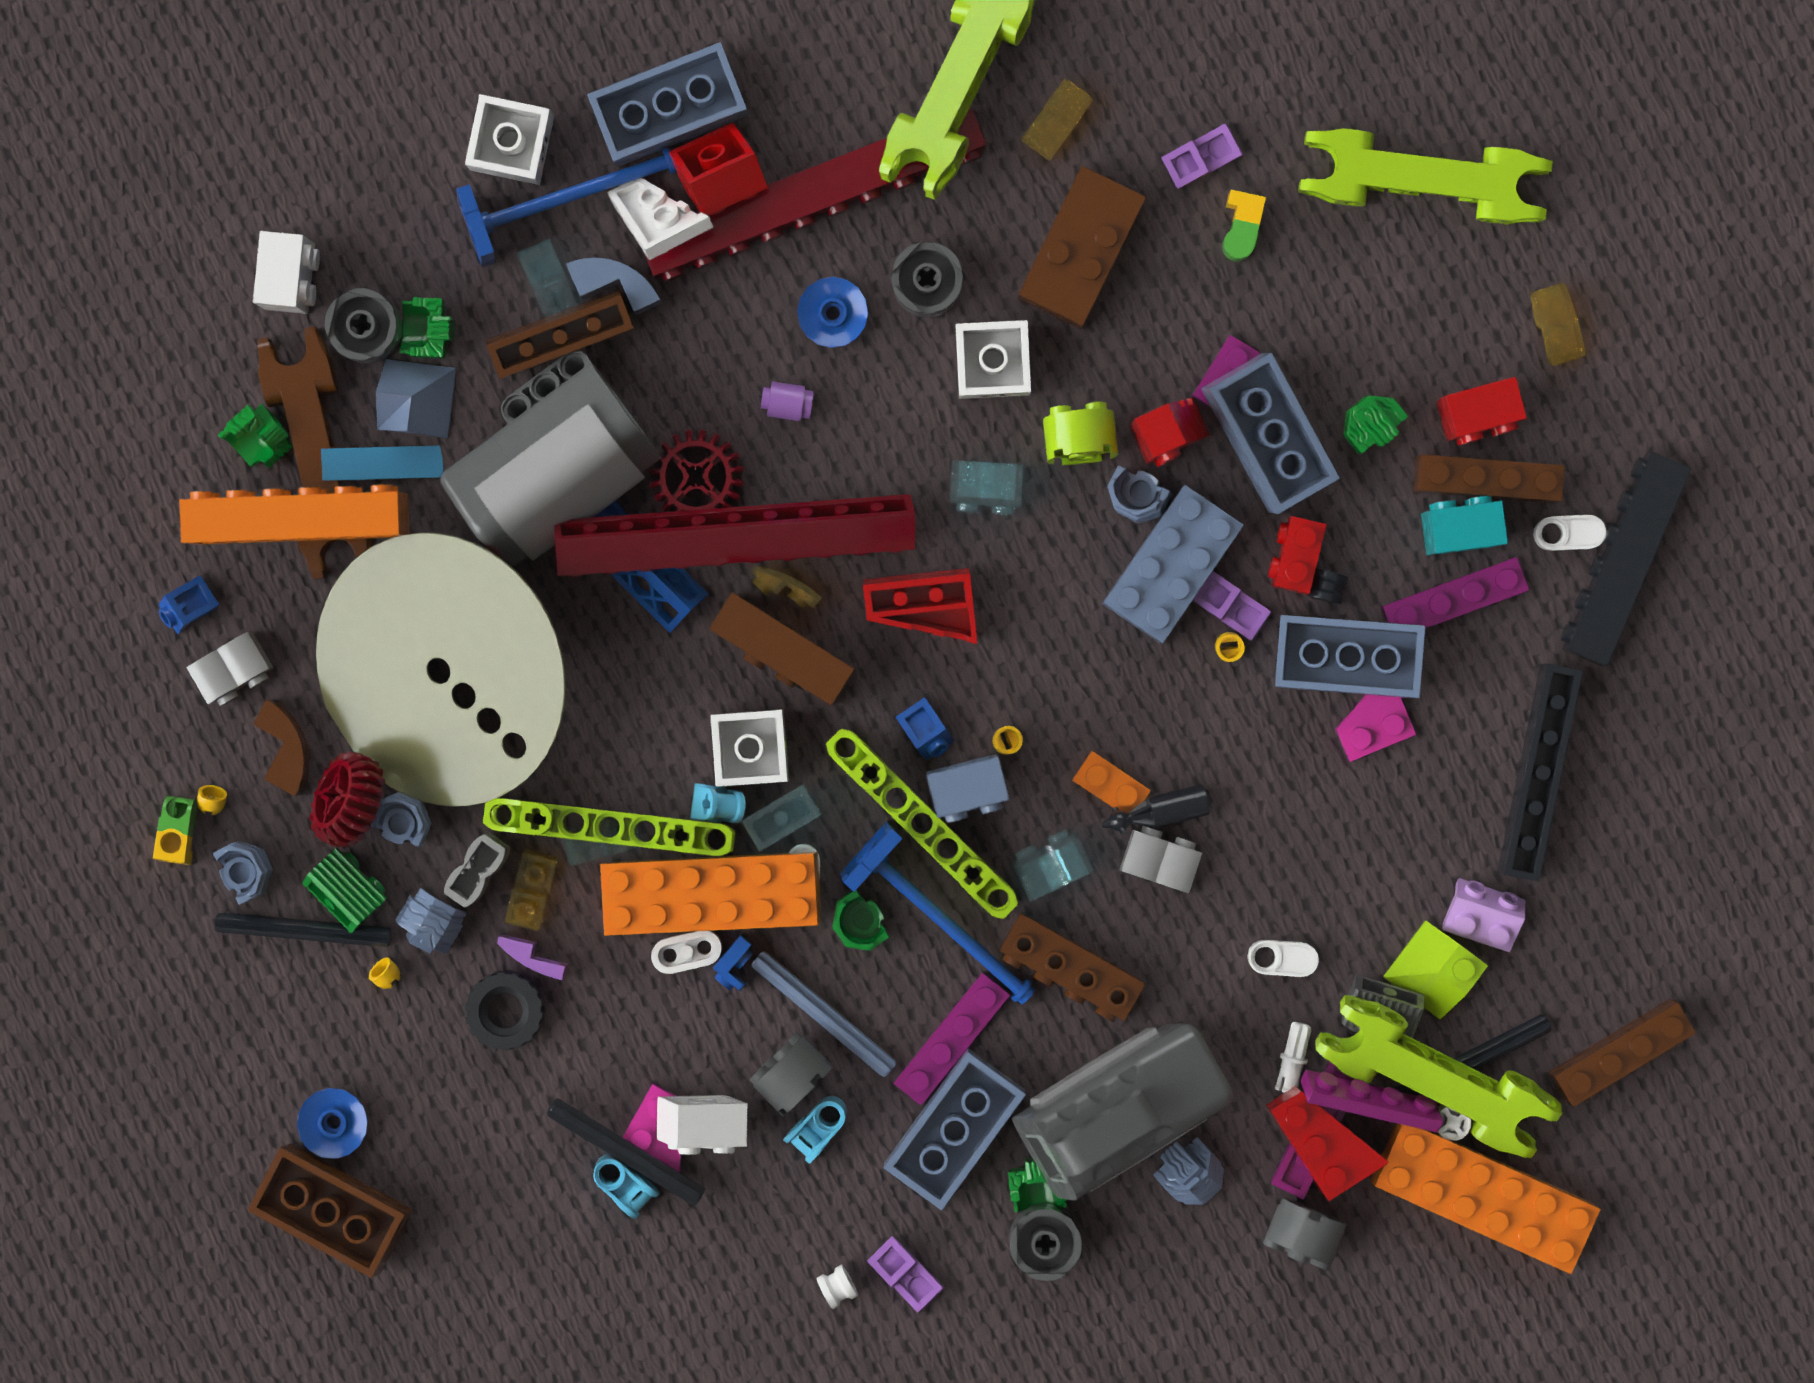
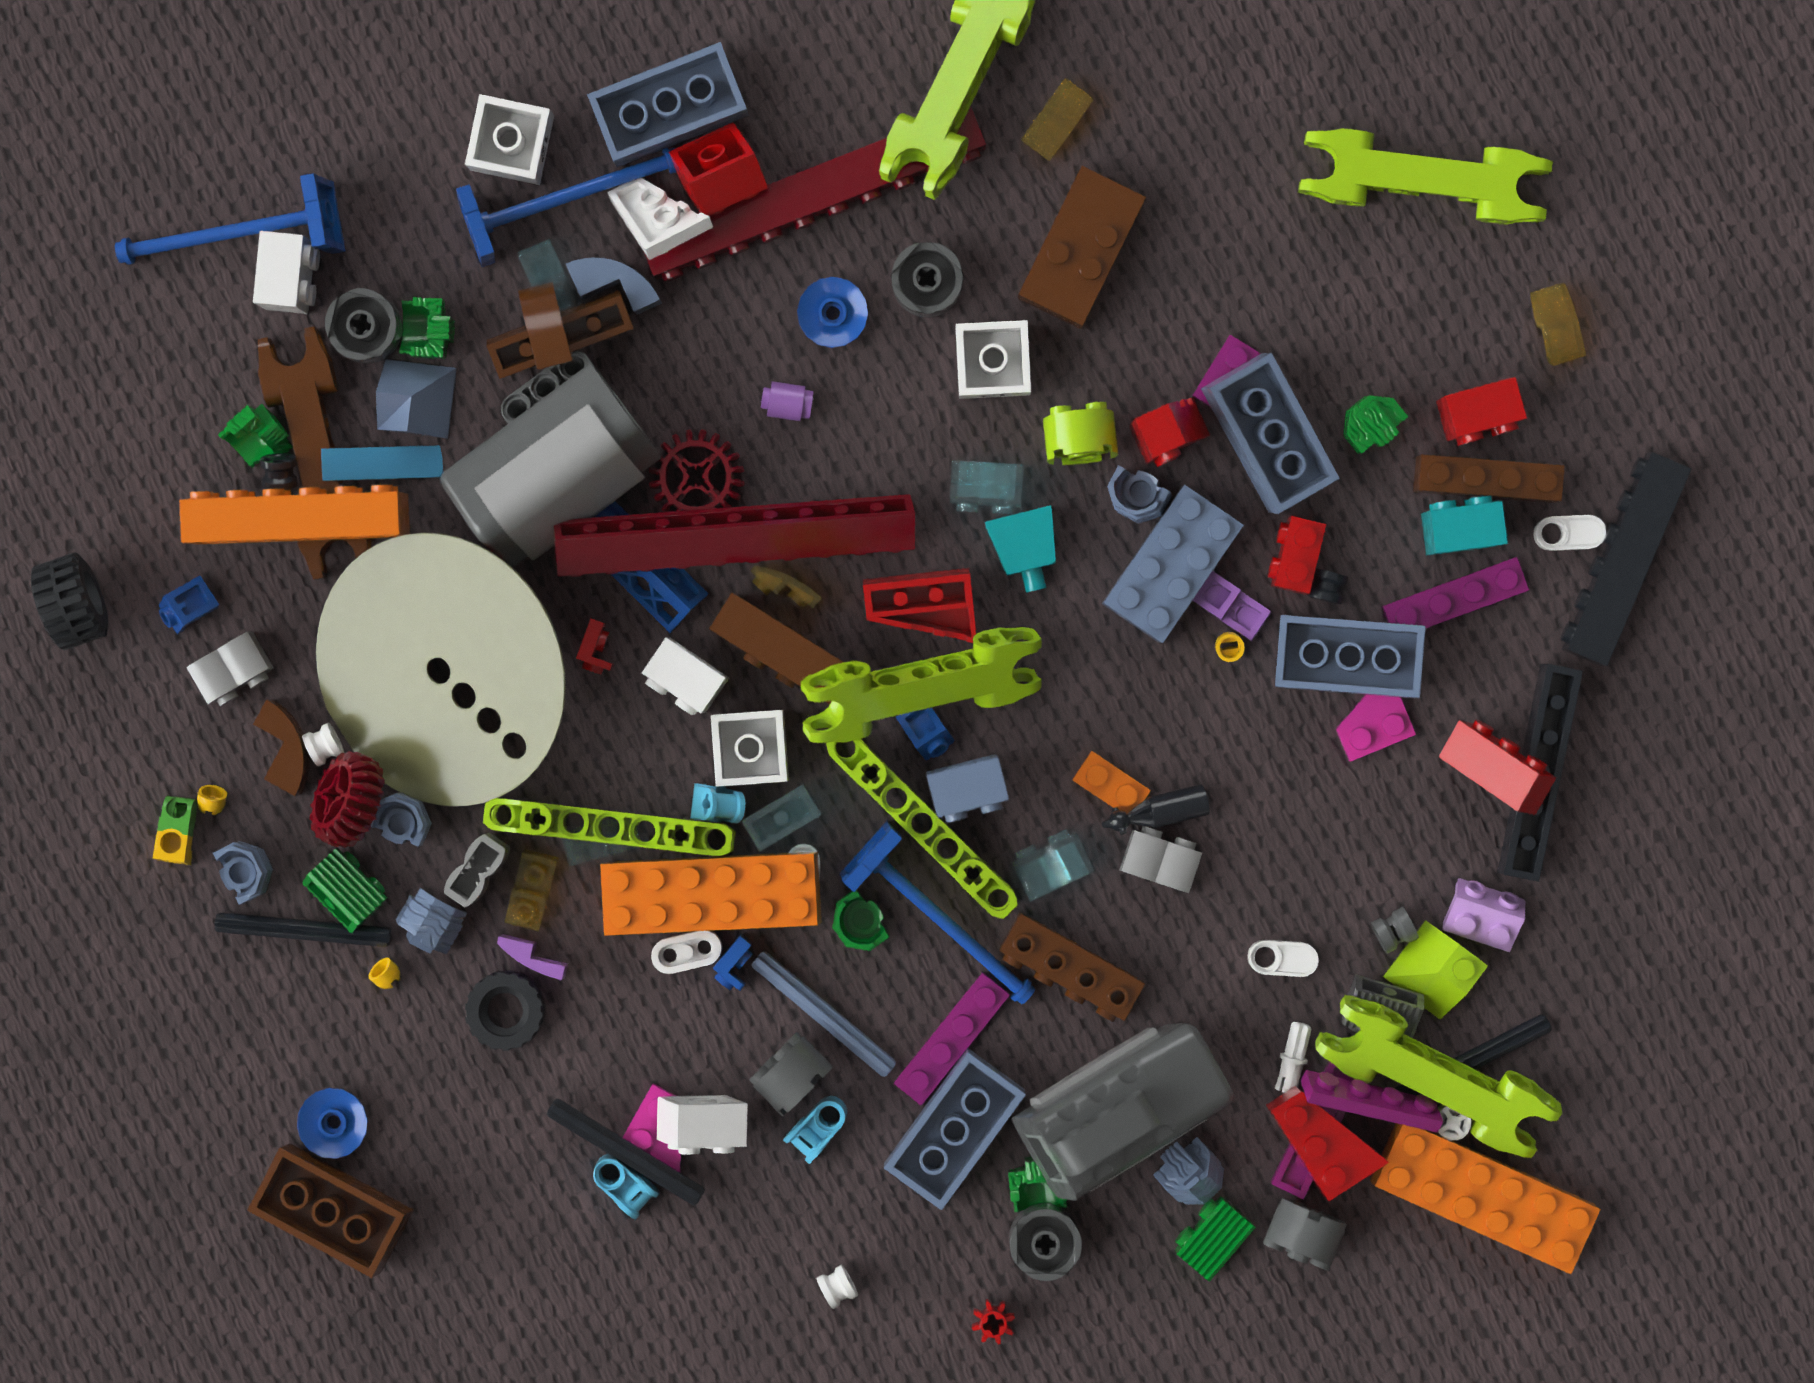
(69, 601): none -> black tyre
(279, 471): none -> black wheel
(320, 214): none -> blue tile
(322, 744): none -> white wheel
(545, 325): none -> reddish brown brick
(594, 639): none -> red bracket
(685, 676): none -> white brick
(868, 696): none -> lime piece
(905, 1274): medium lavender slope -> none
(987, 1330): none -> red gear
(1013, 738): yellow hinge -> none
(1025, 544): none -> teal torso
(1202, 156): medium lavender slope -> none
(1213, 1237): none -> green brick
(1245, 225): leg -> none
(1401, 926): none -> dark grey wheel
(1498, 766): none -> brick
(1622, 1052): reddish brown brick -> none

